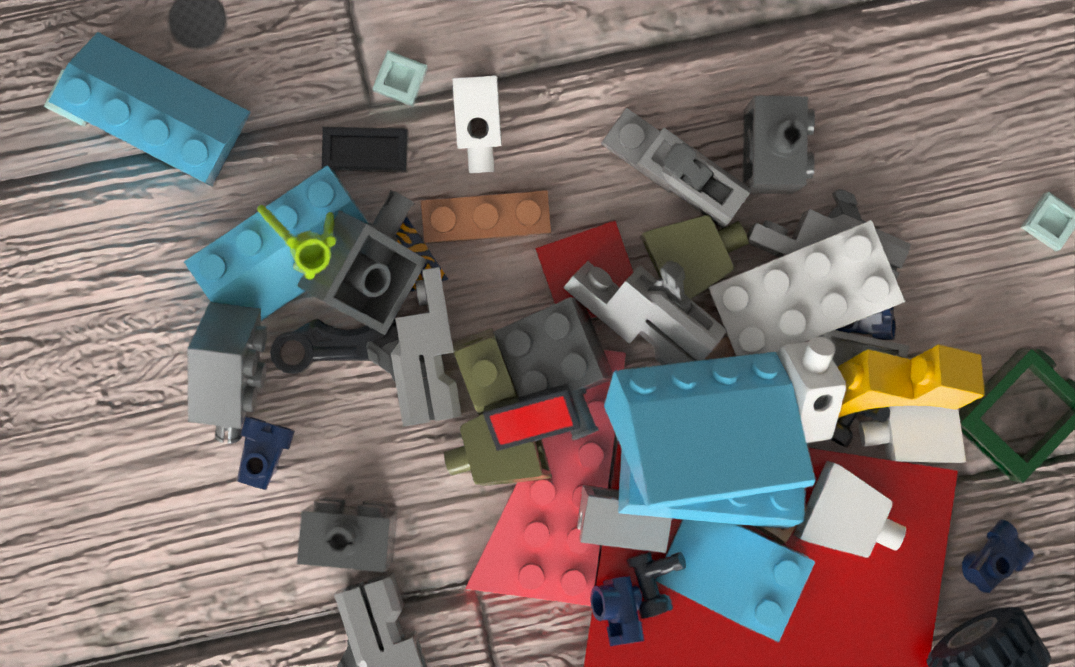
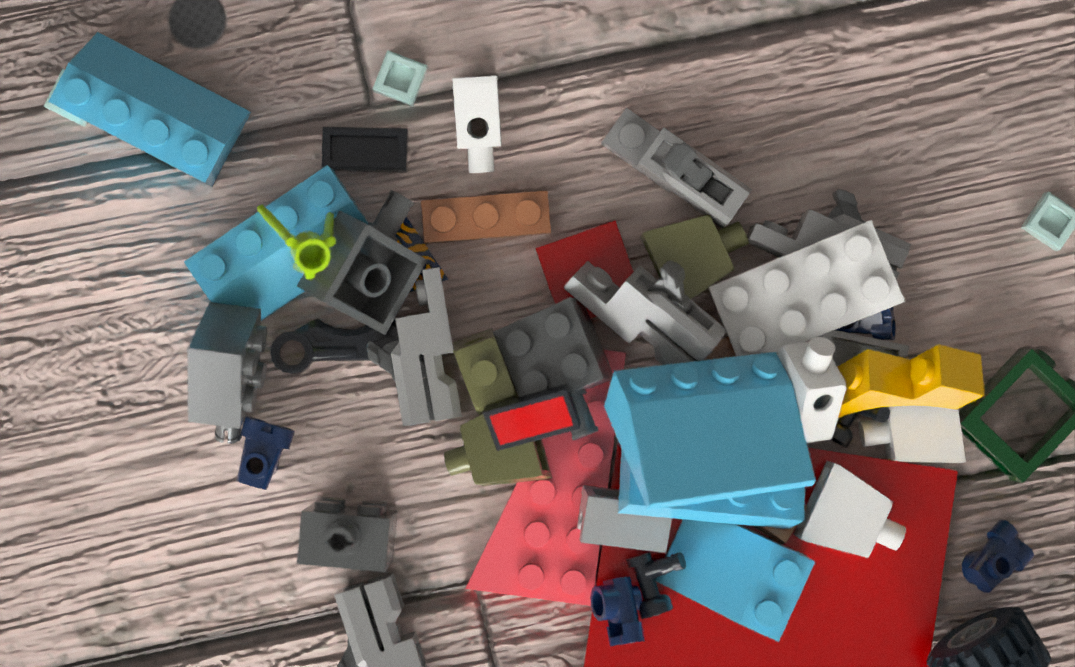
(777, 144): dark grey brick -> none

